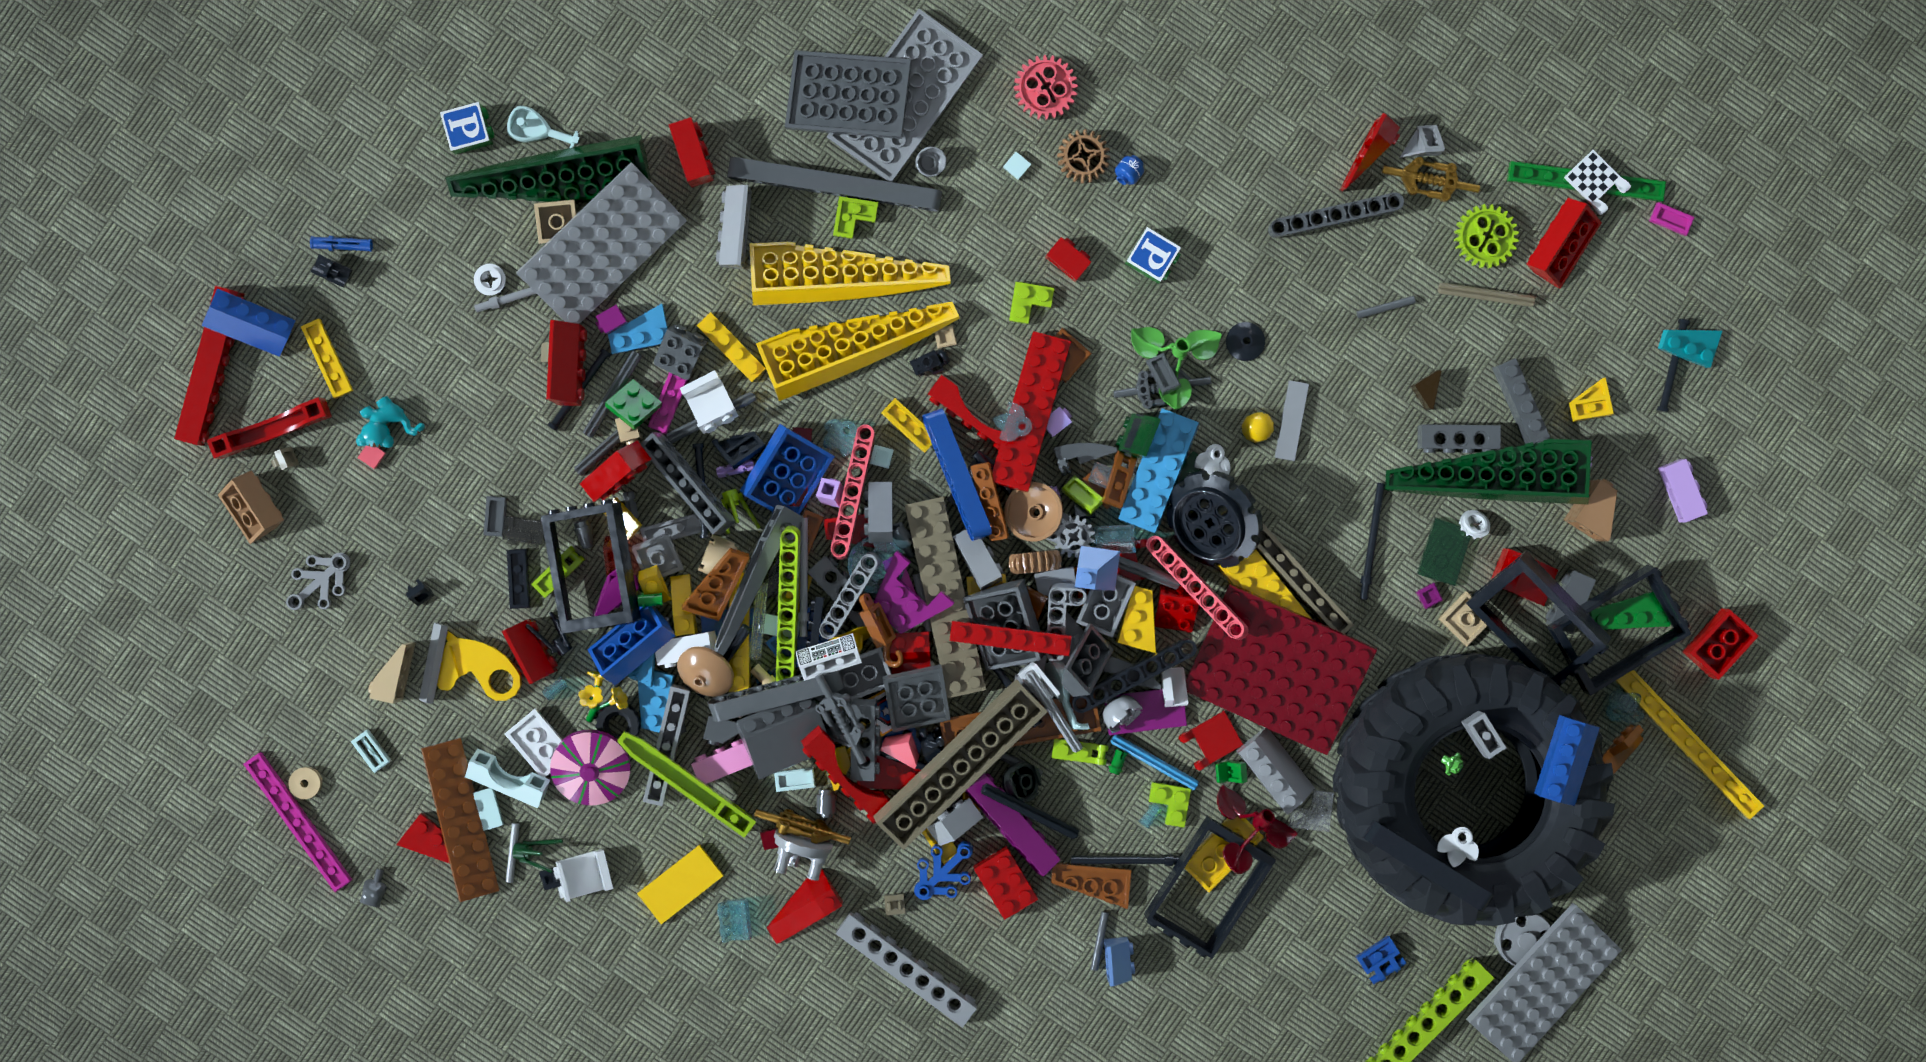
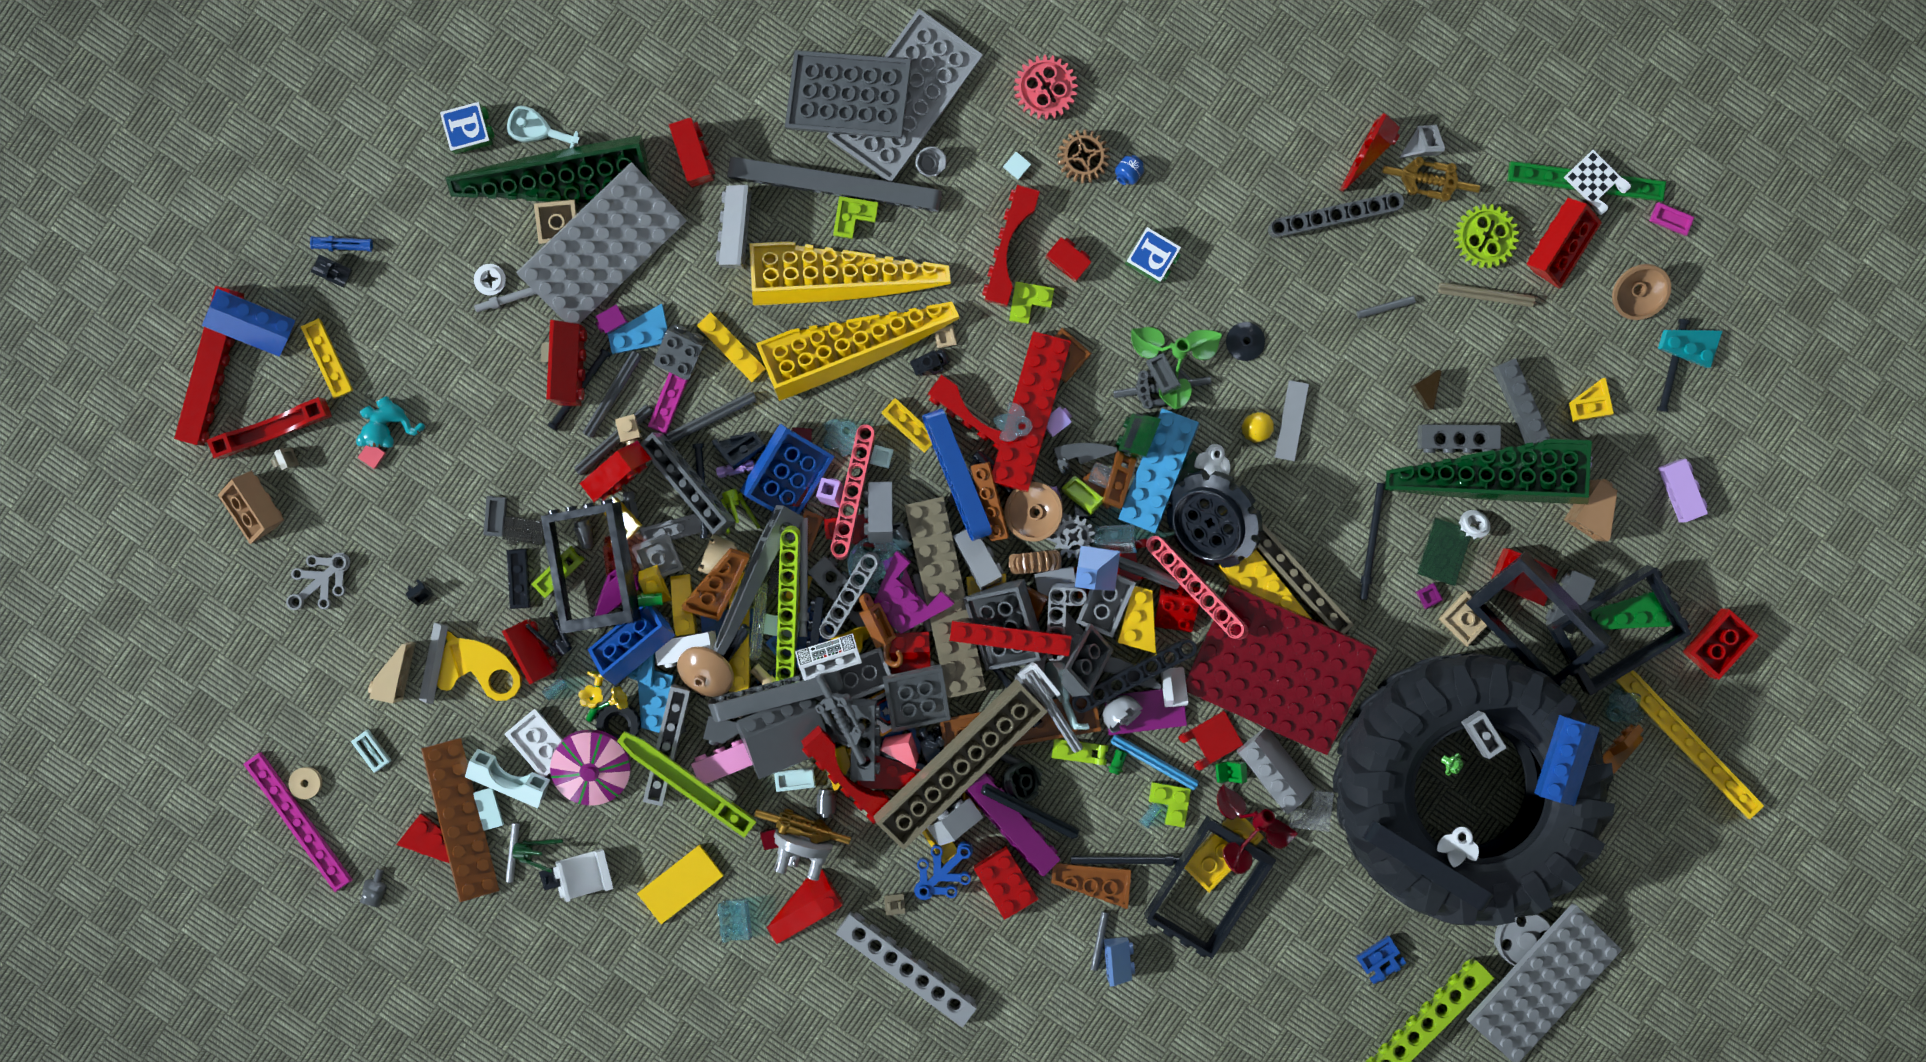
(633, 404): plate -> none
(709, 402): white panel -> none
(1022, 206): none -> red arch
(1647, 298): none -> medium nougat dish

